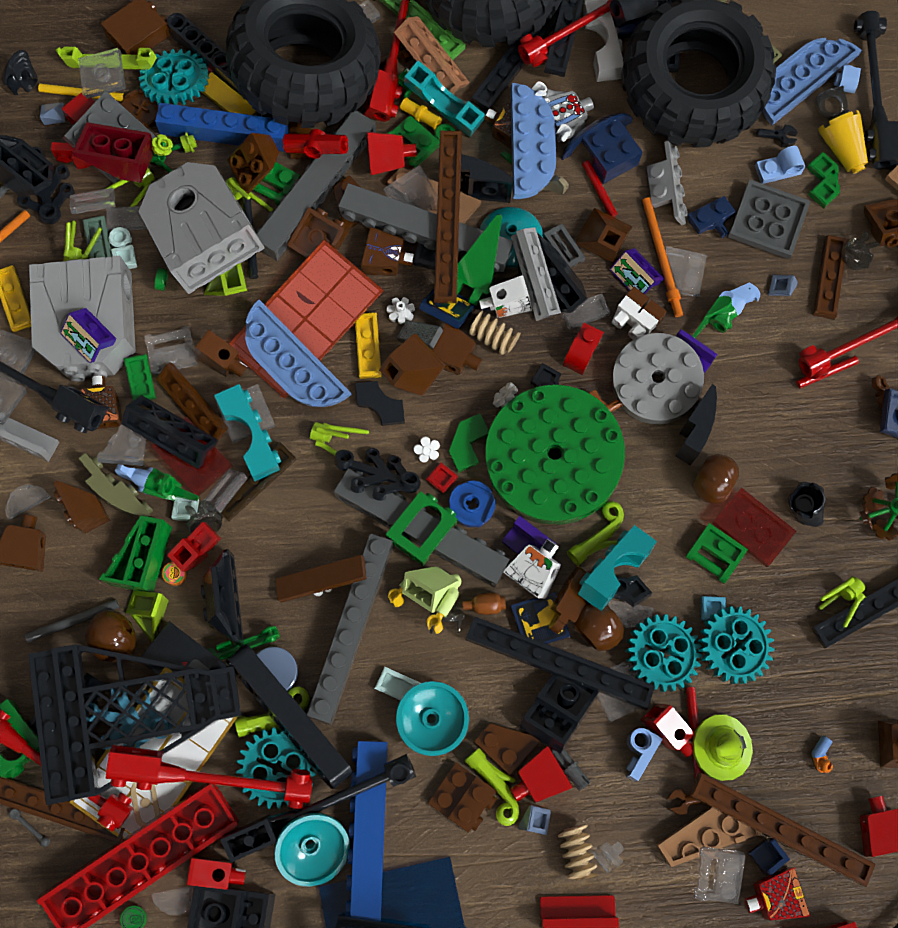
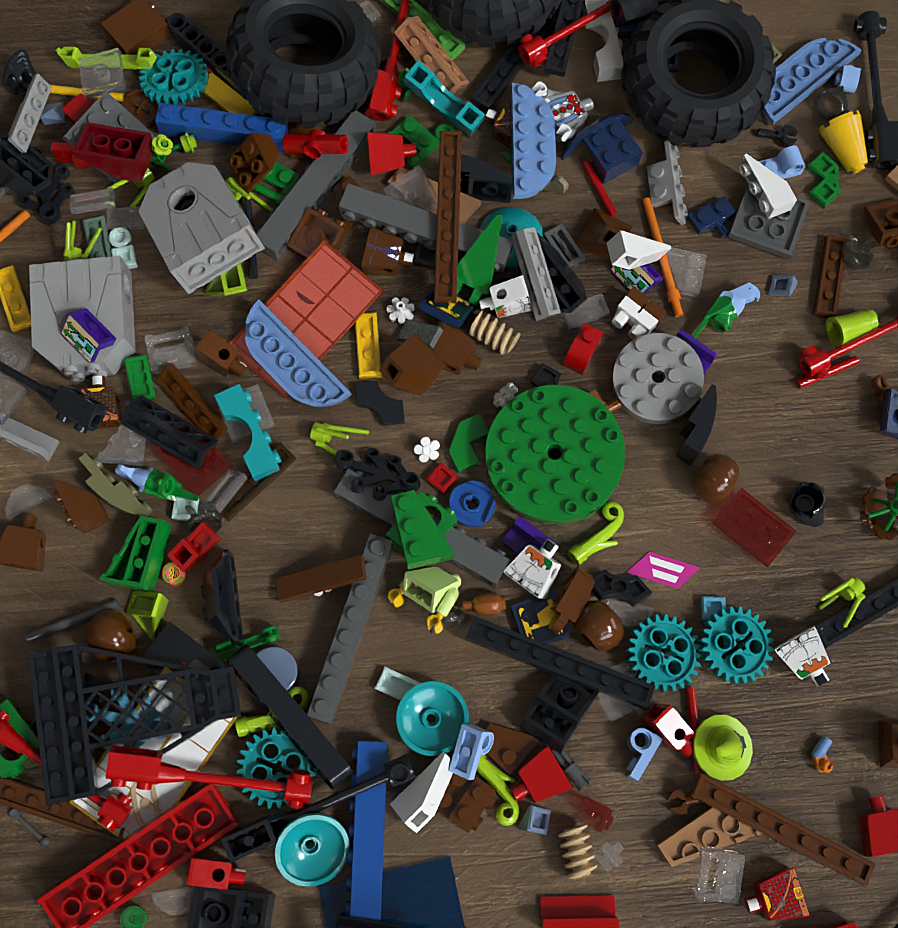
(29, 113): none -> light grey bracket
(161, 279): green tile -> none
(419, 534): none -> green wedge
(420, 113): yellow pin -> none
(422, 797): none -> white slope
(469, 747): none -> light blue plate
(594, 809): none -> clear red bracket
(602, 583): teal arch -> none
(632, 251): none -> white slope
(663, 570): none -> dark pink sticker
(719, 546): green plate -> none
(768, 856): dark blue panel -> none
(769, 188): none -> white slope
(805, 655): none -> white torso
(850, 326): none -> lime plant

